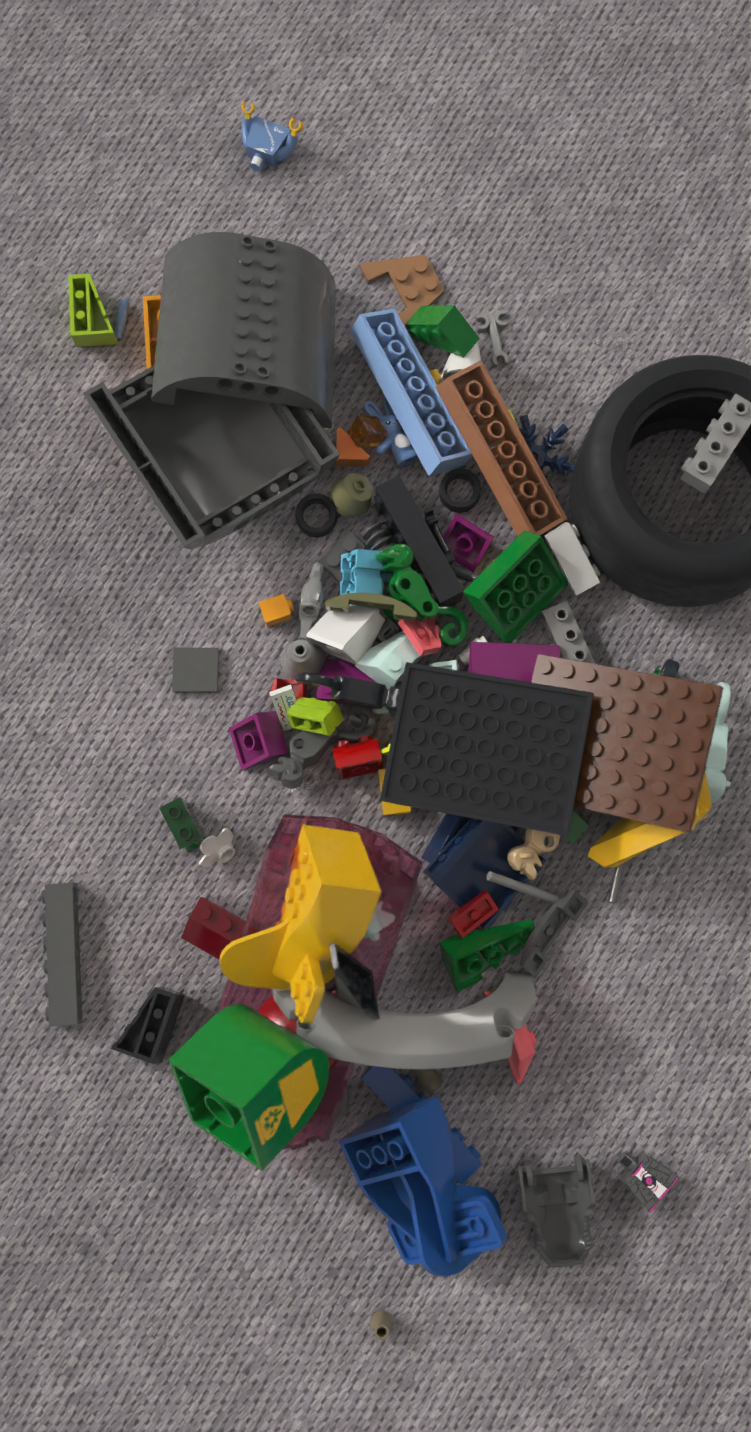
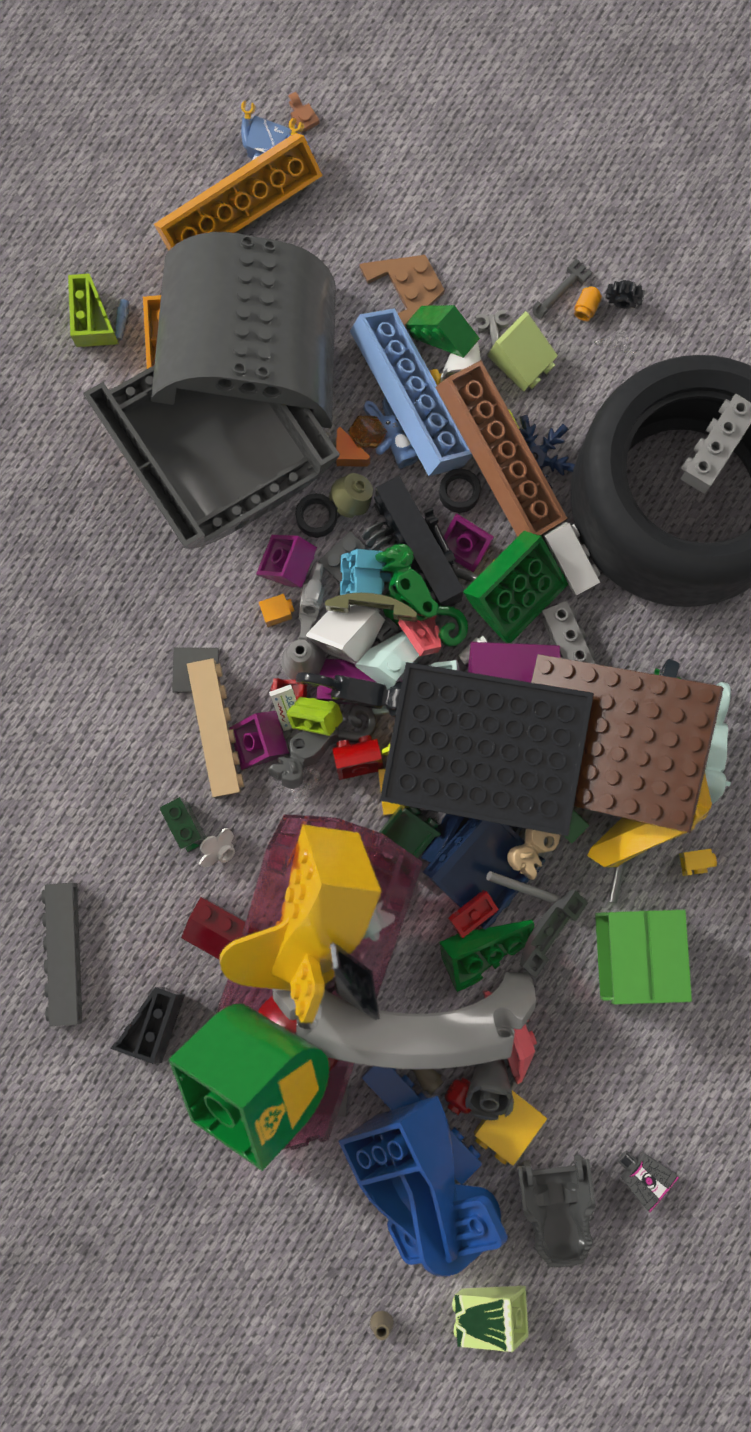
(214, 728): none -> tan brick
(244, 193): none -> light orange brick
(287, 560): none -> magenta slope
(302, 113): none -> nougat plate
(411, 829): none -> dark green panel
(456, 1096): none -> red head
(490, 1091): none -> dark grey cone
(491, 1317): none -> slope
(512, 1133): none -> yellow brick
(523, 353): none -> yellowish green slope
(540, 310): none -> dark grey hinge
(587, 303): none -> light orange brick
(625, 294): none -> black gear
(643, 957): none -> bright green piece
(697, 861): none -> yellow brick

